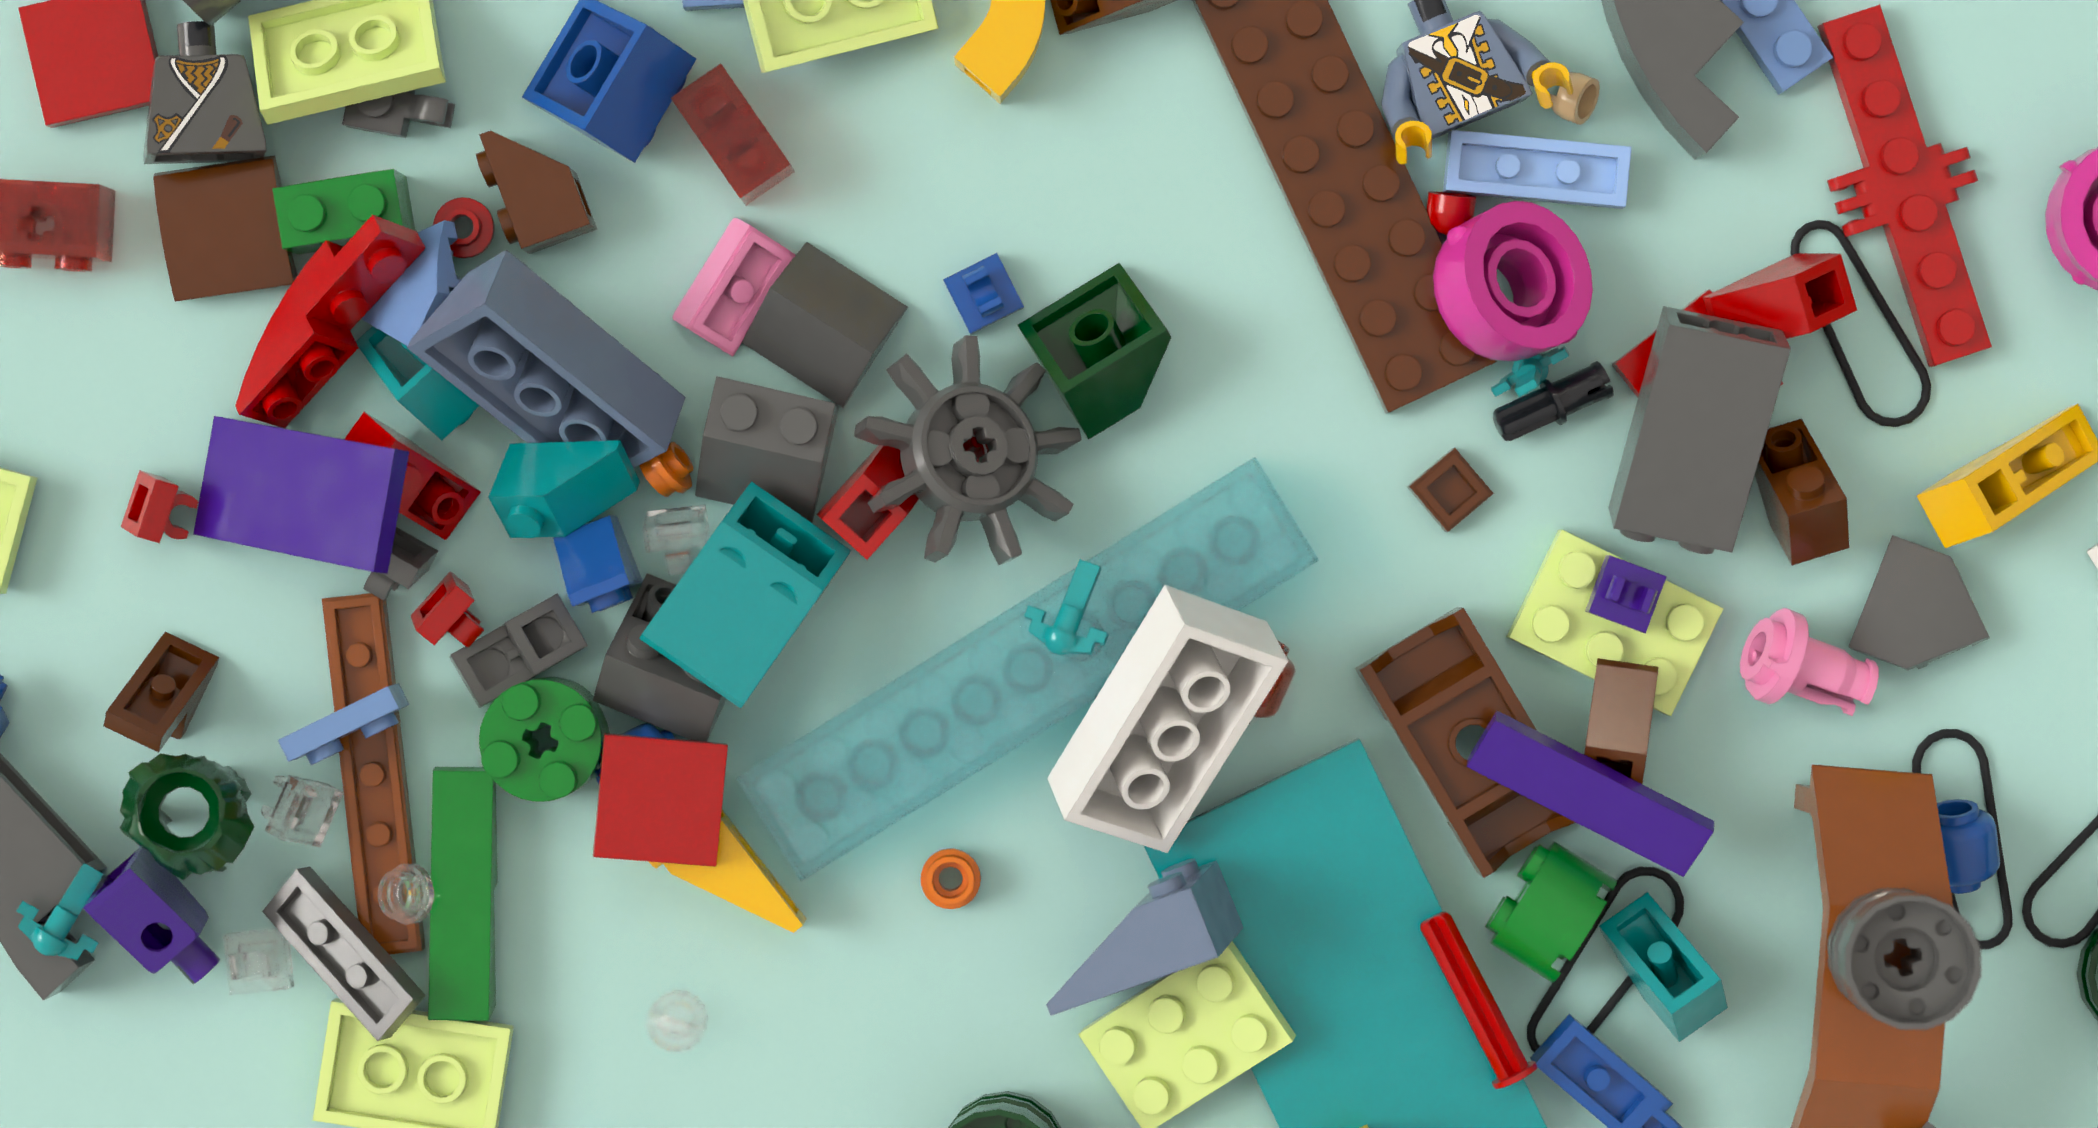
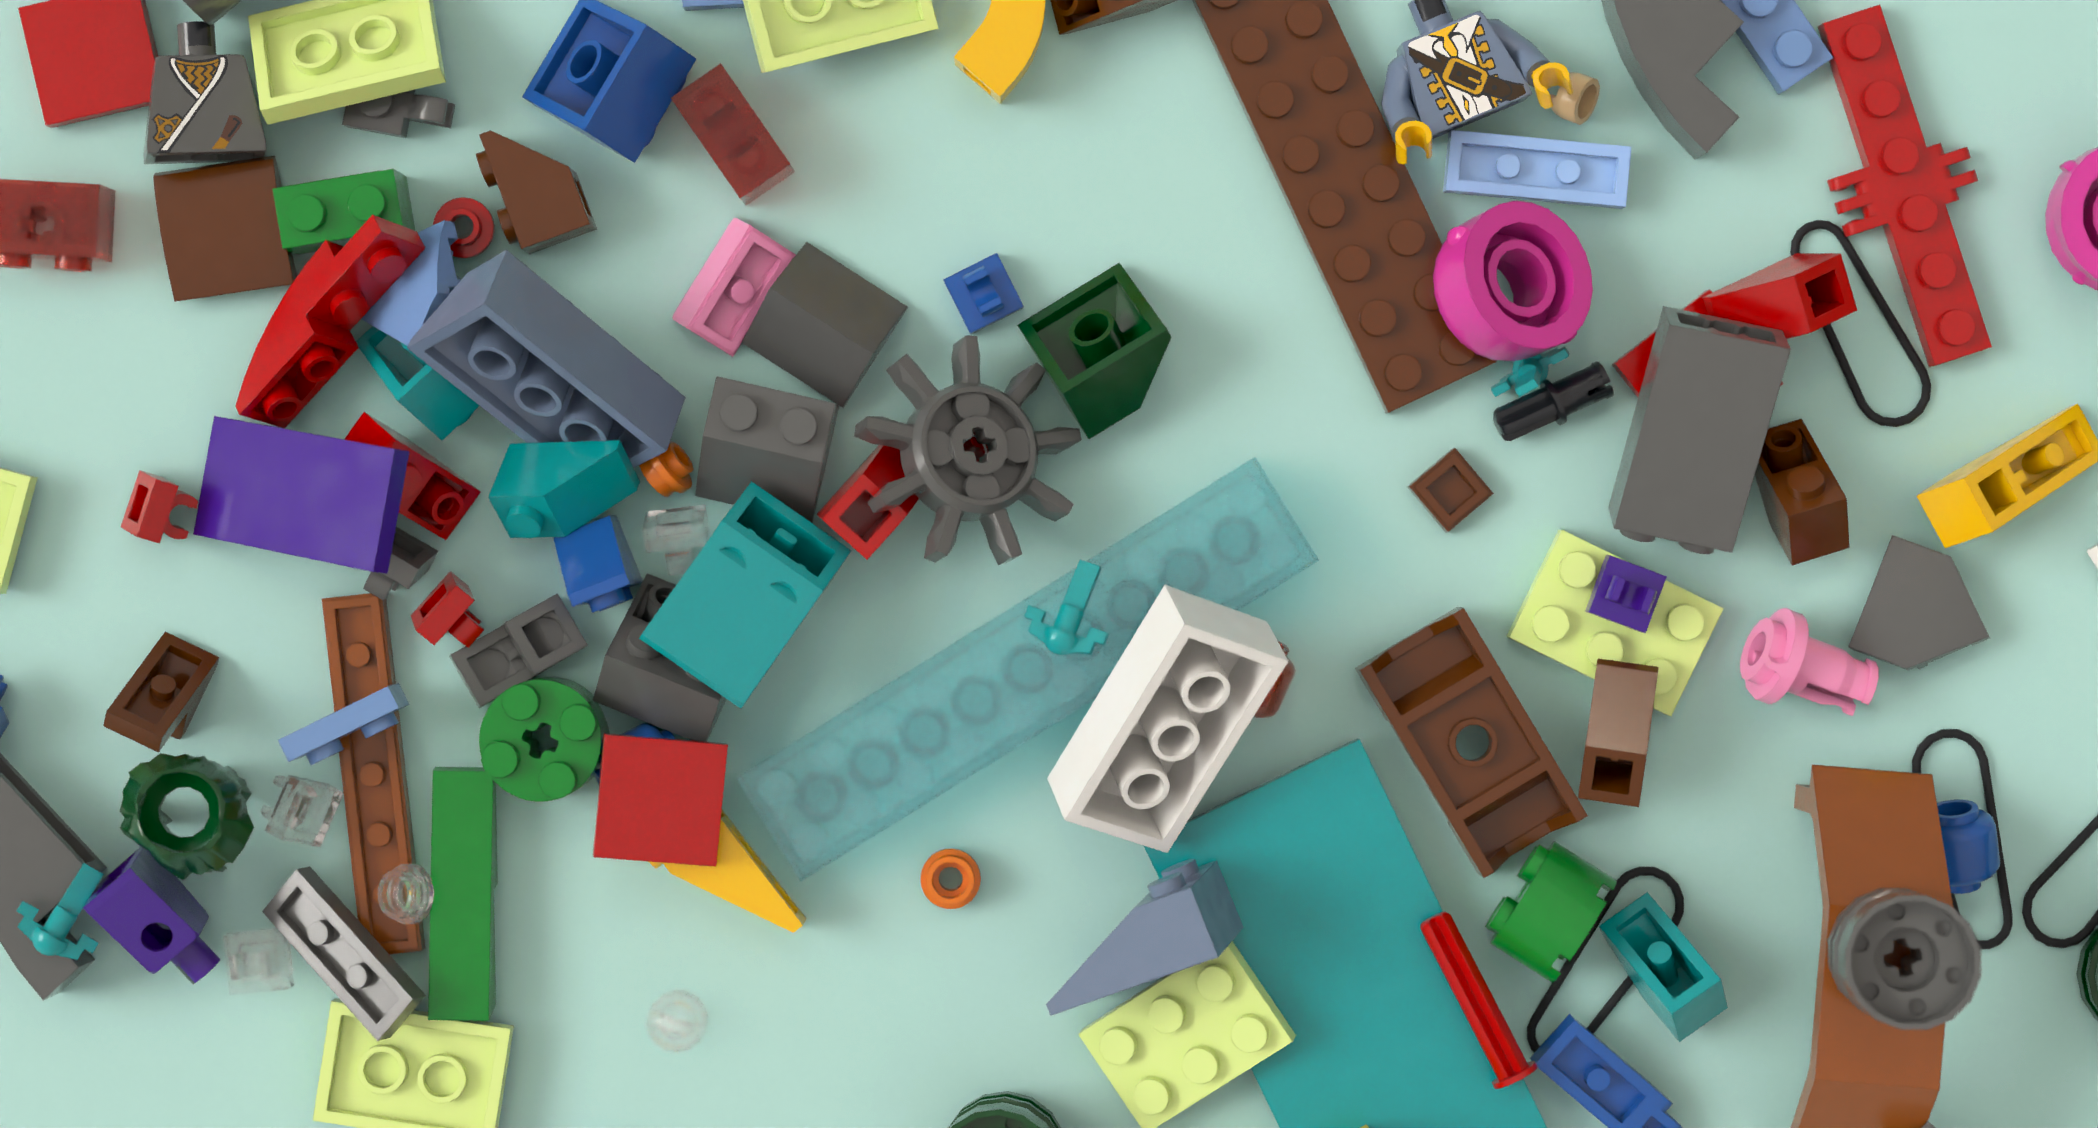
(1449, 210): red hinge -> none
(1590, 794): dark purple tile -> none

